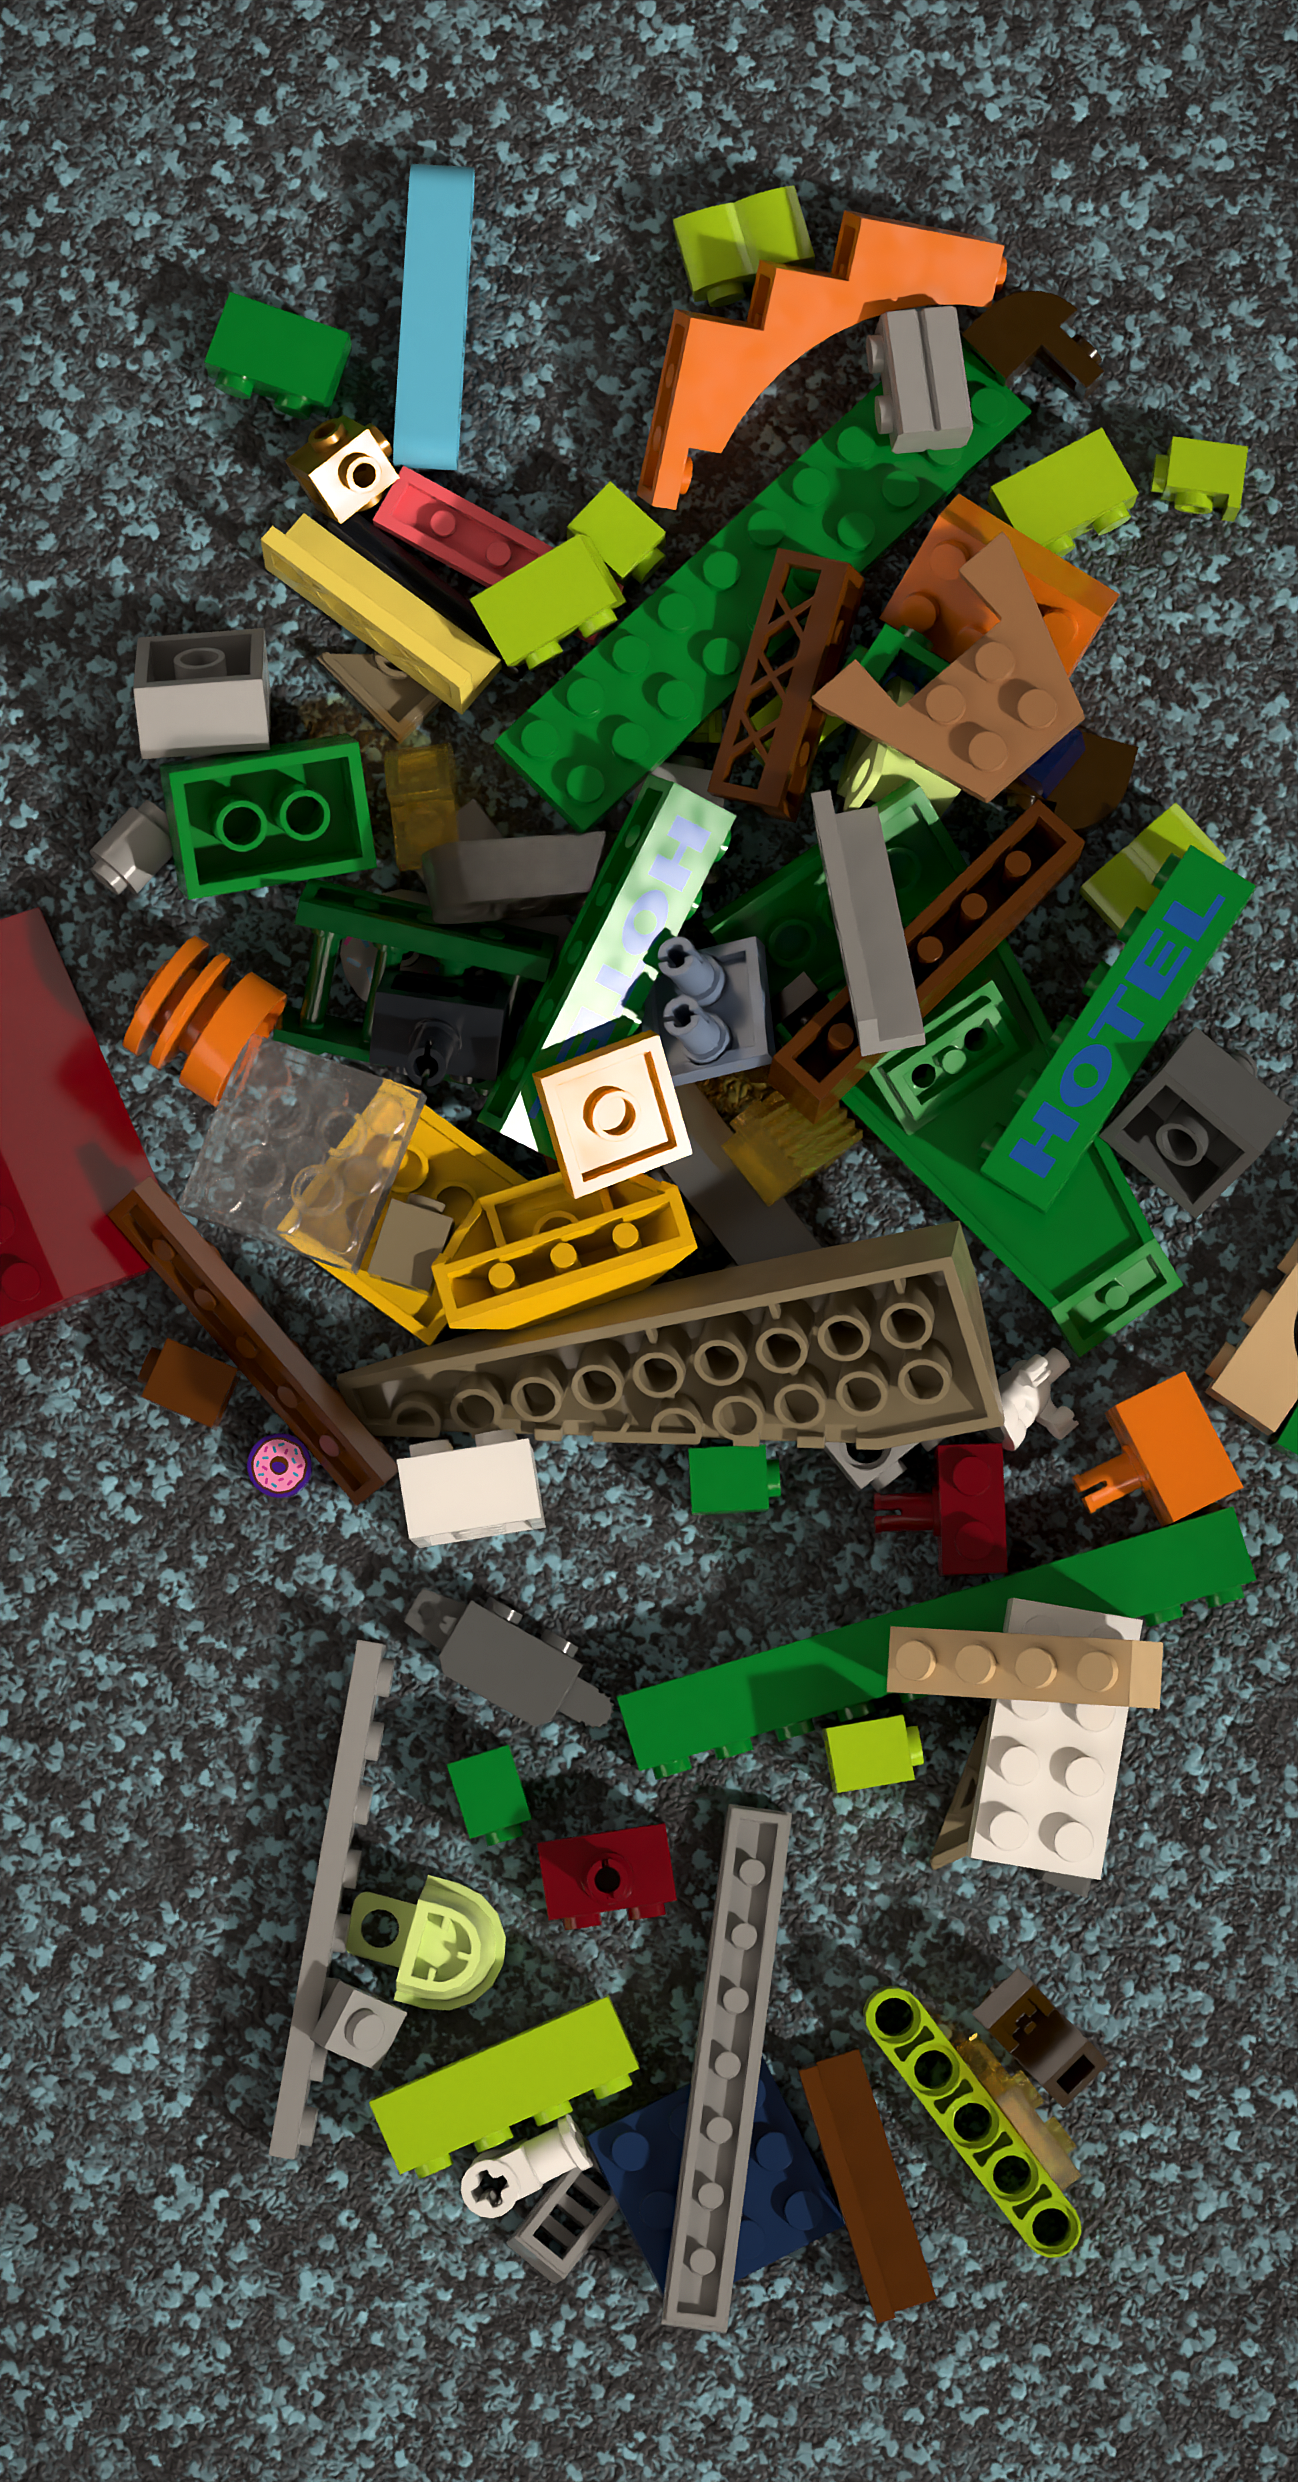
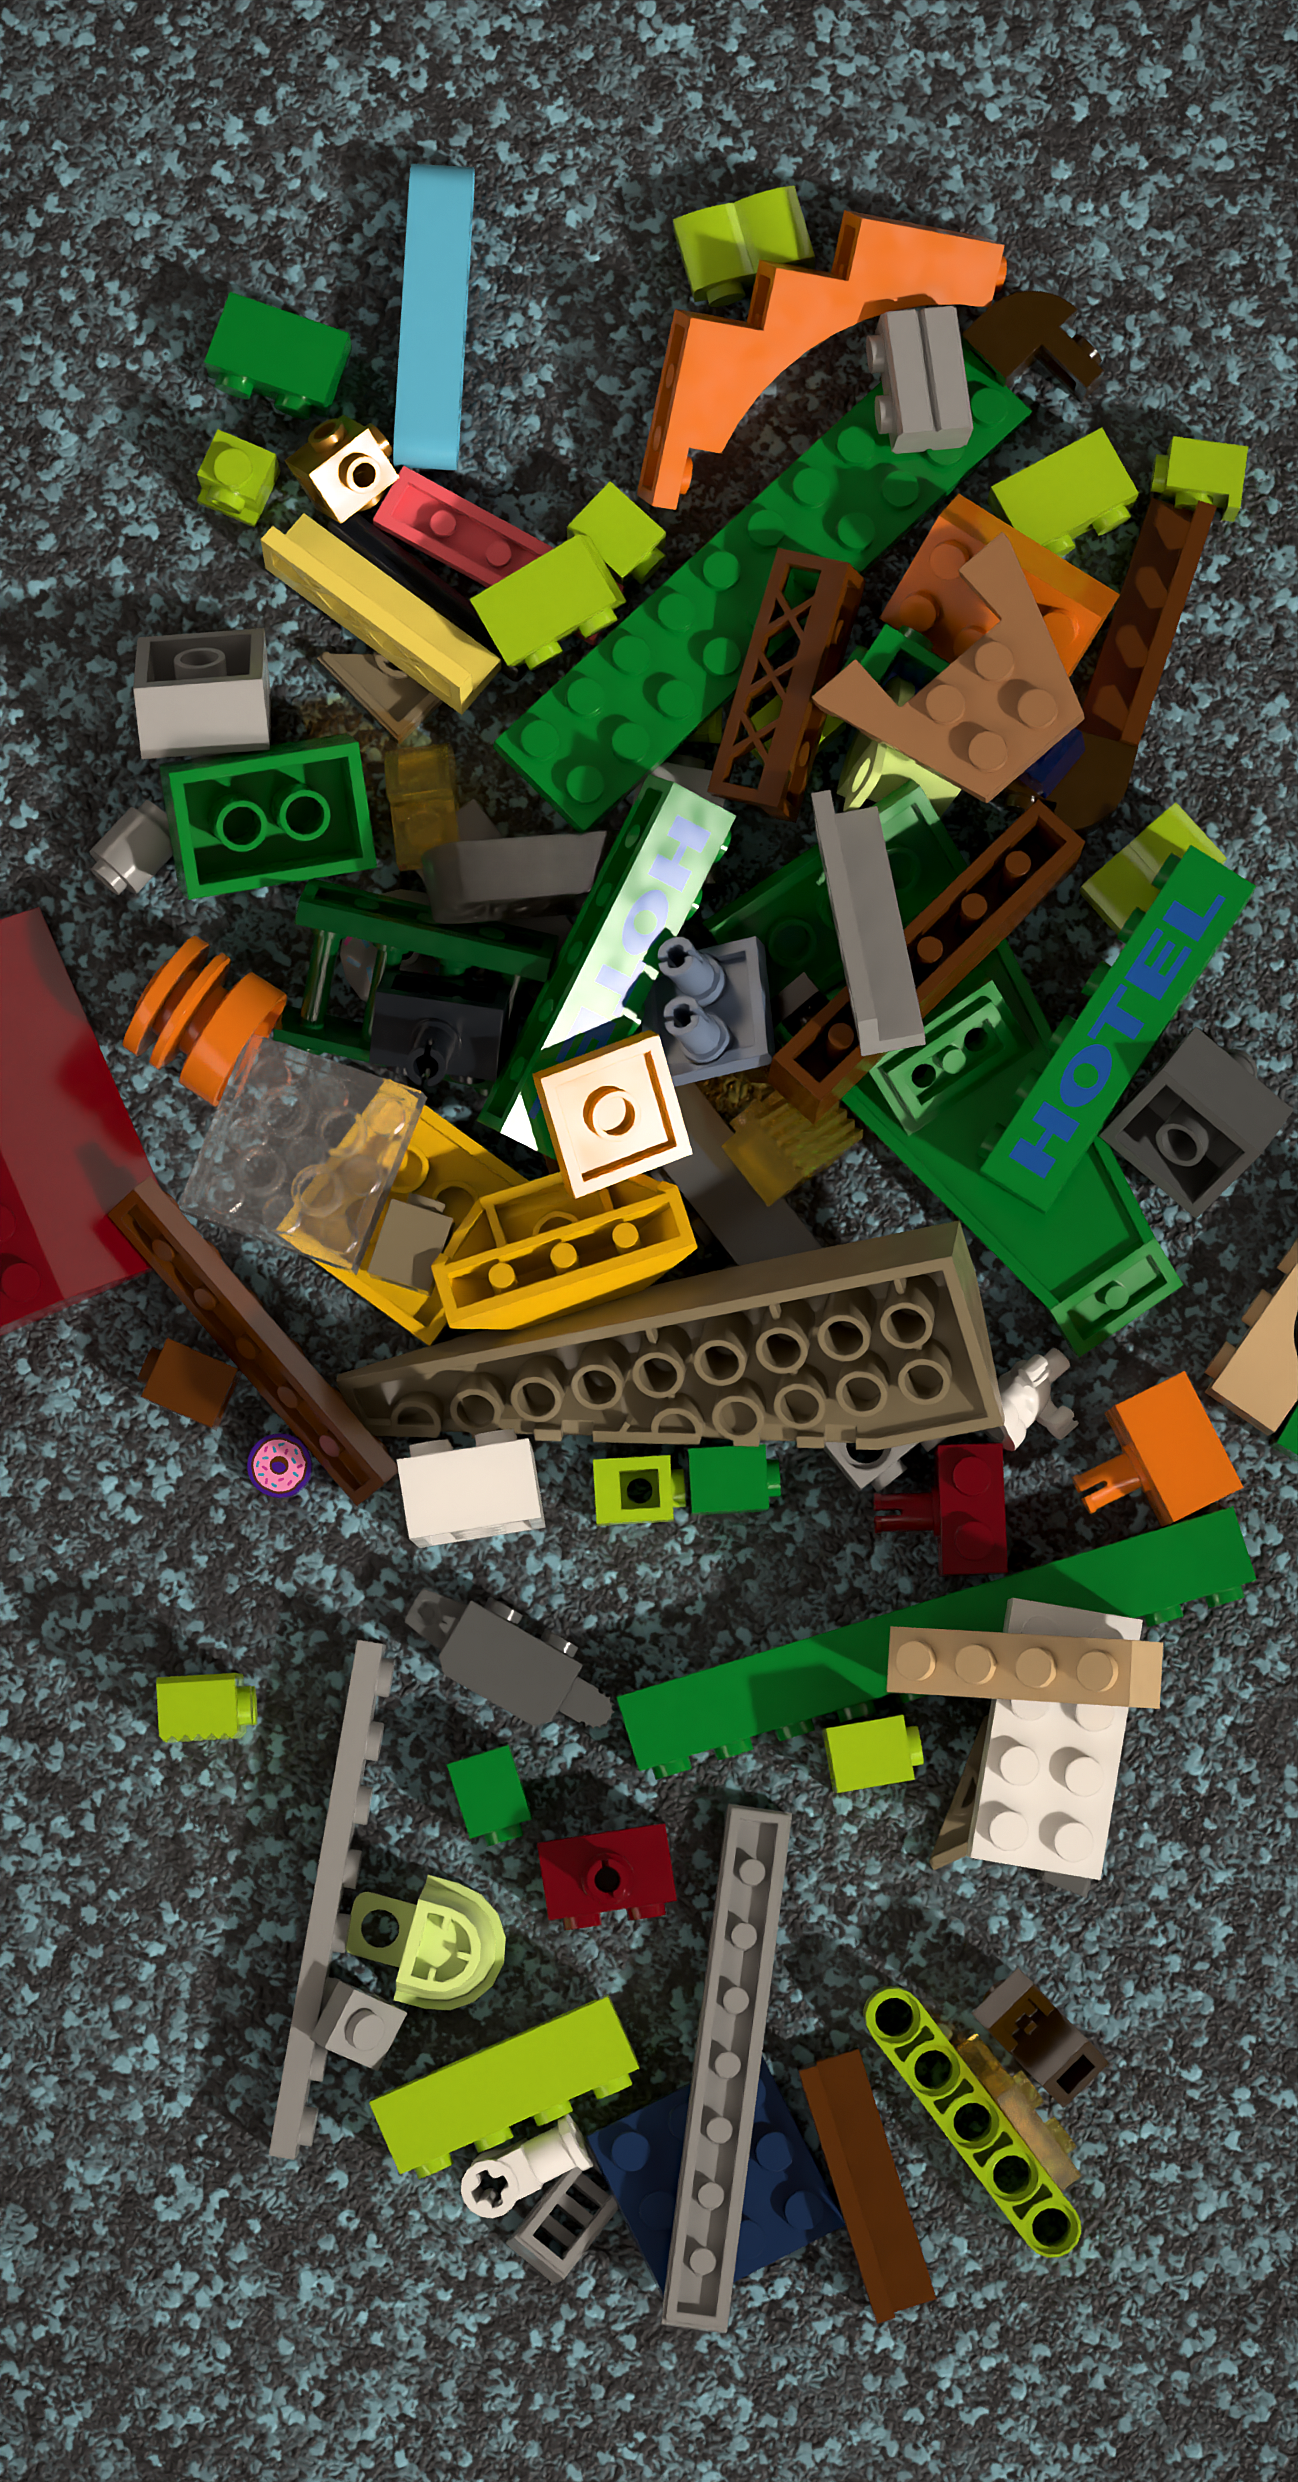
(204, 1707): none -> lime brick
(237, 478): none -> lime brick
(611, 1484): none -> lime brick
(1145, 620): none -> reddish brown fence

